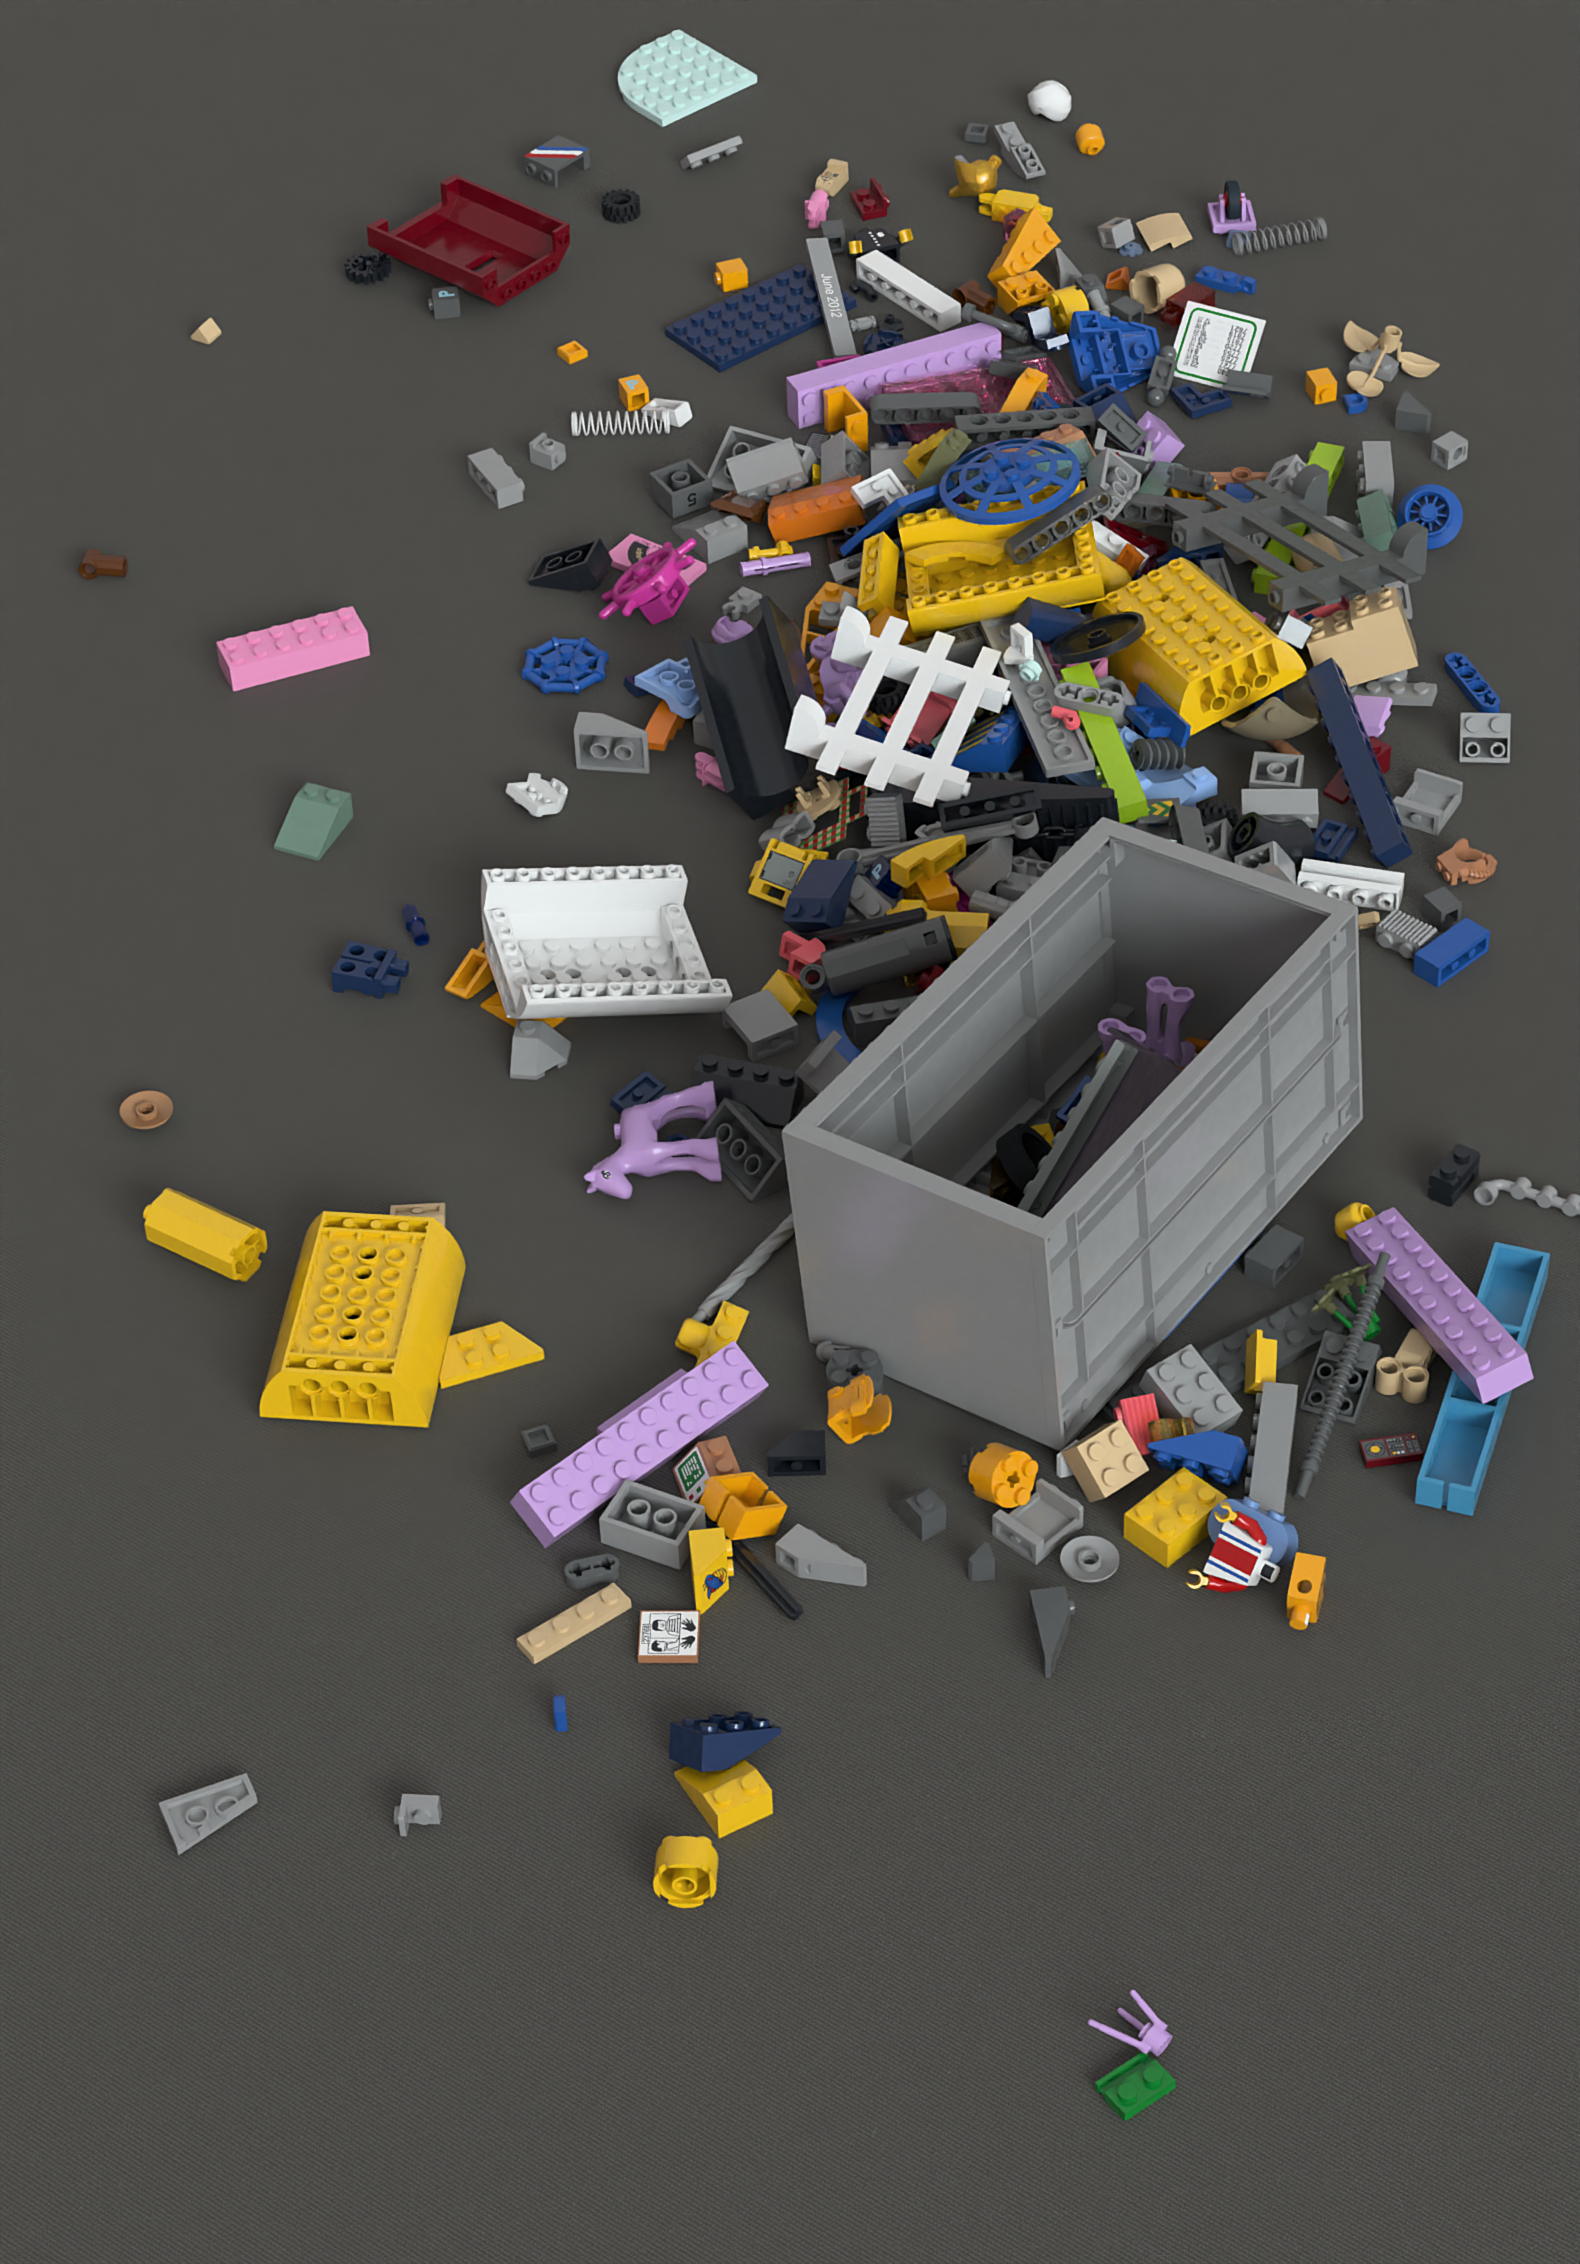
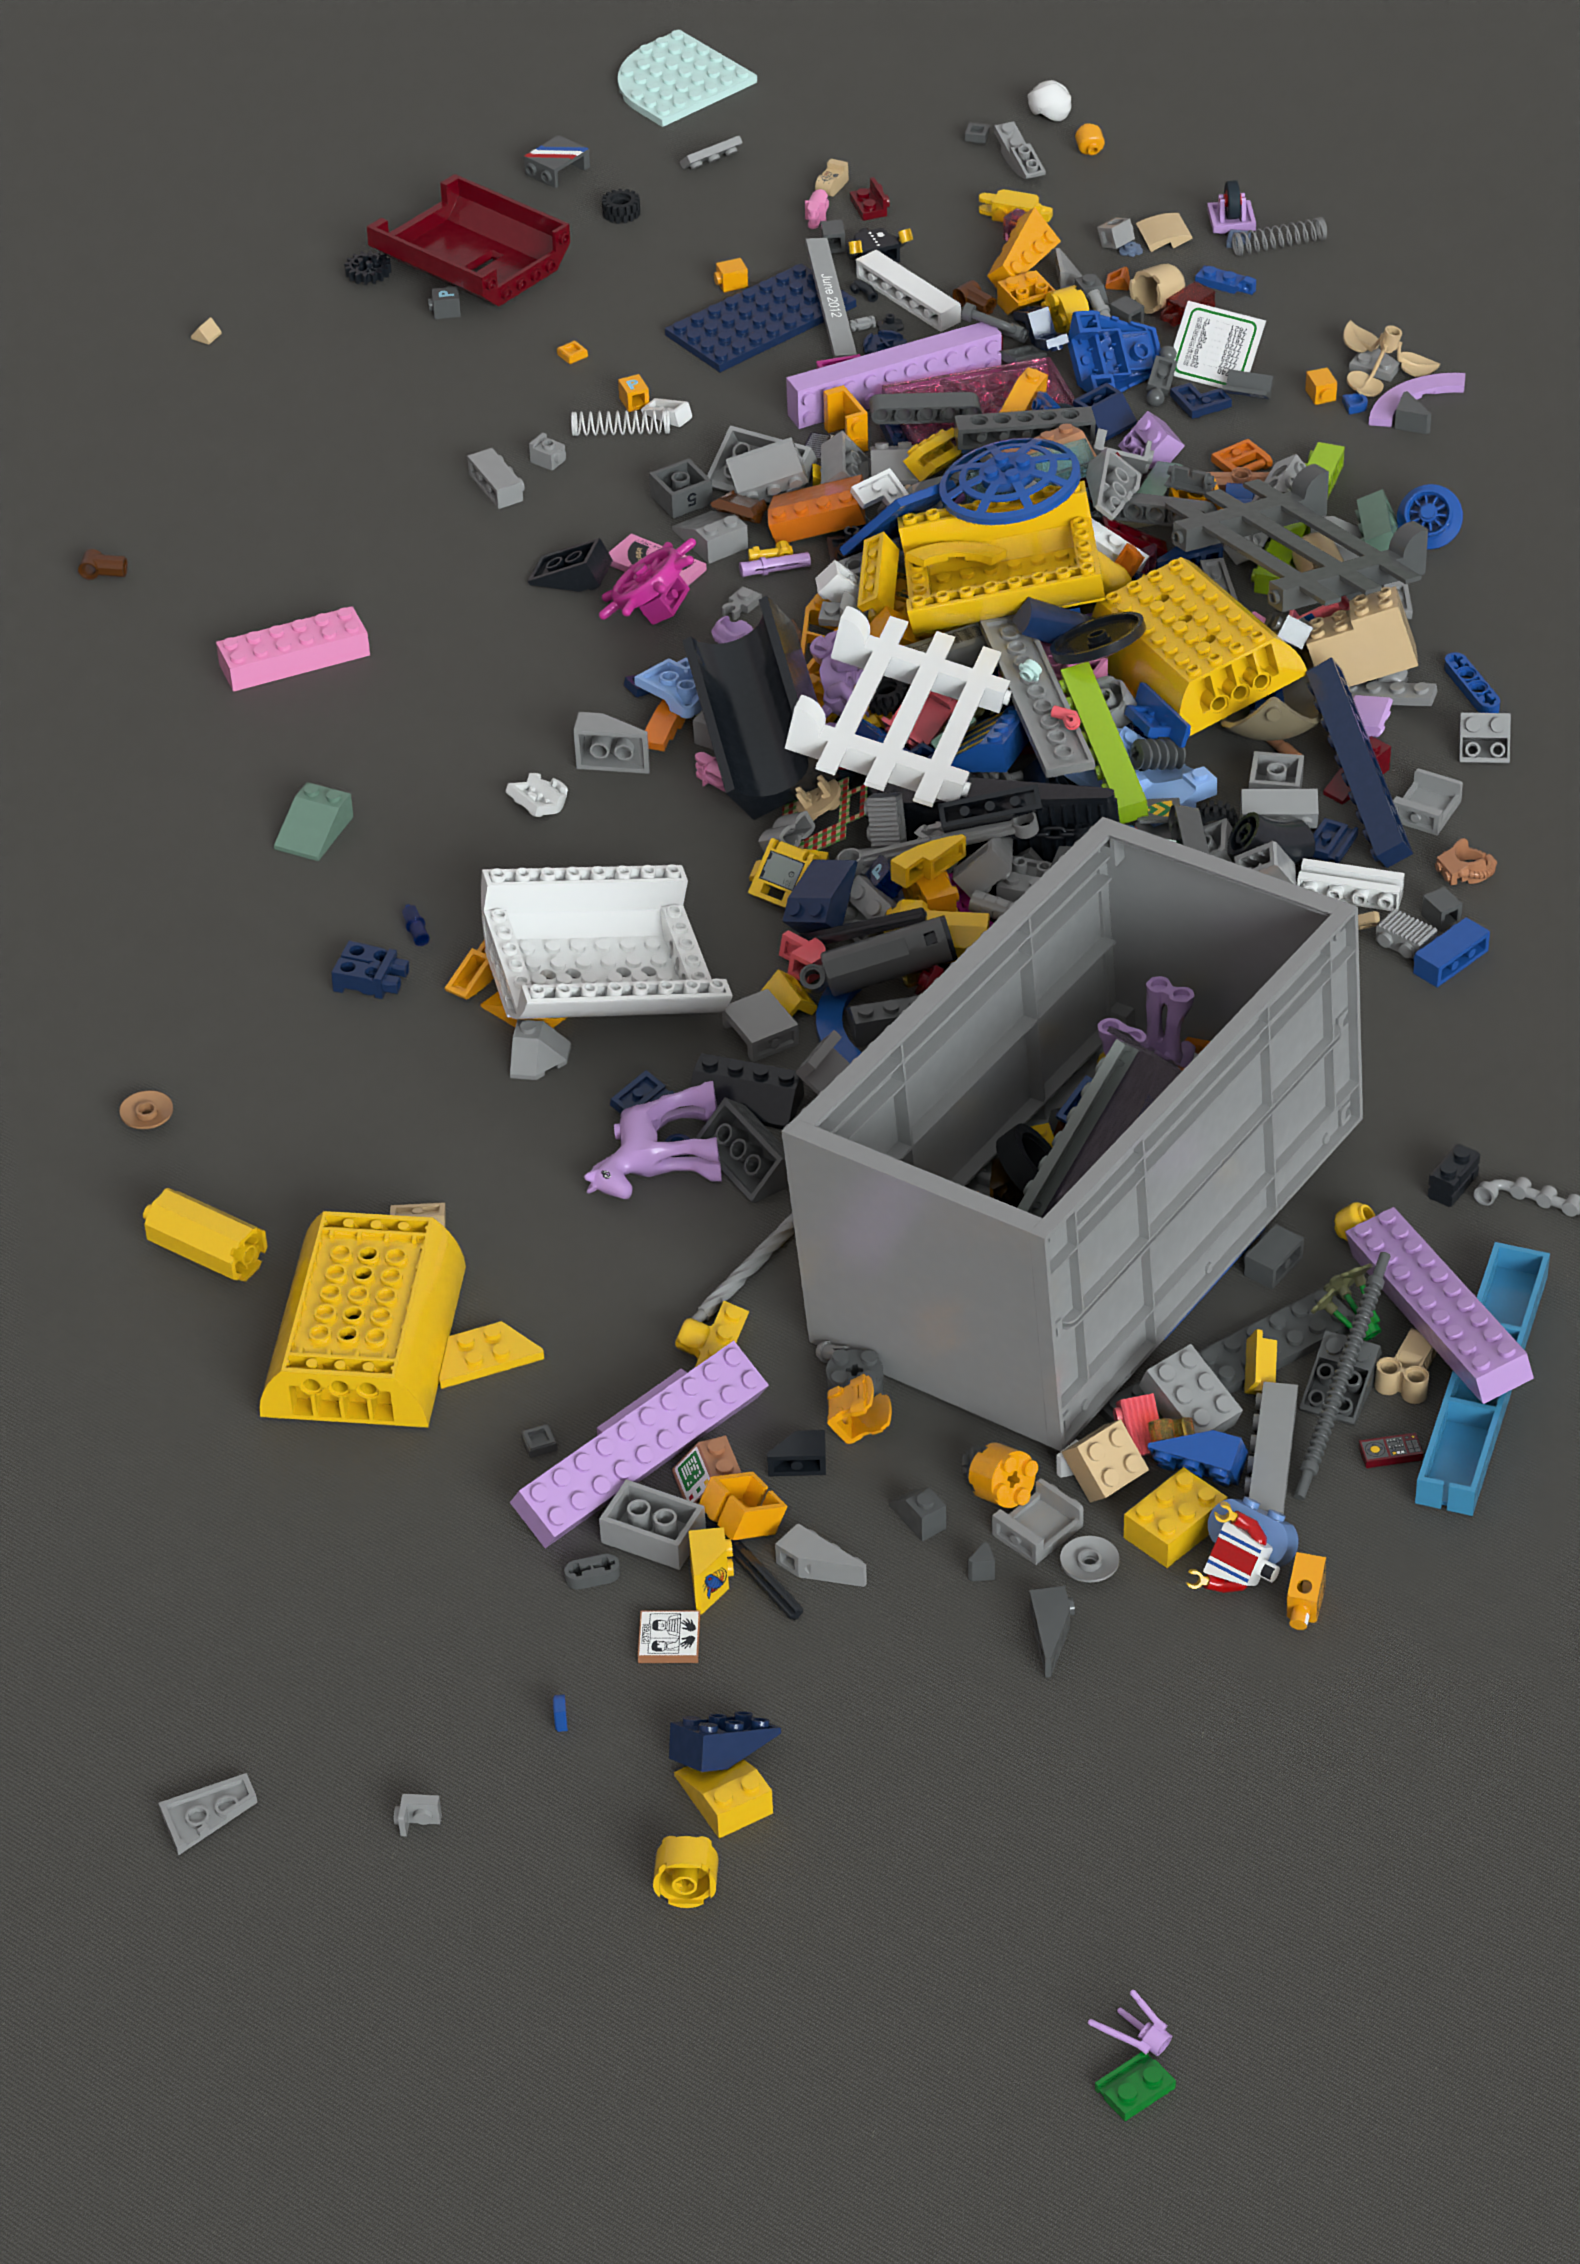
(565, 665): blue plate -> none
(574, 1623): tan plate -> none
(836, 580): none -> white slope
(947, 452): olive brick -> none
(975, 177): pearl gold piece -> none
(1007, 368): dark grey slope -> none
(1021, 645): white tile -> none
(1047, 523): dark grey beam -> none
(1072, 695): light grey beam -> none
(1121, 430): dark grey panel -> none
(1240, 454): none -> orange plate
(1375, 469): light grey brick -> none
(1385, 407): none -> lavender tile
(1449, 450): light grey brick -> none

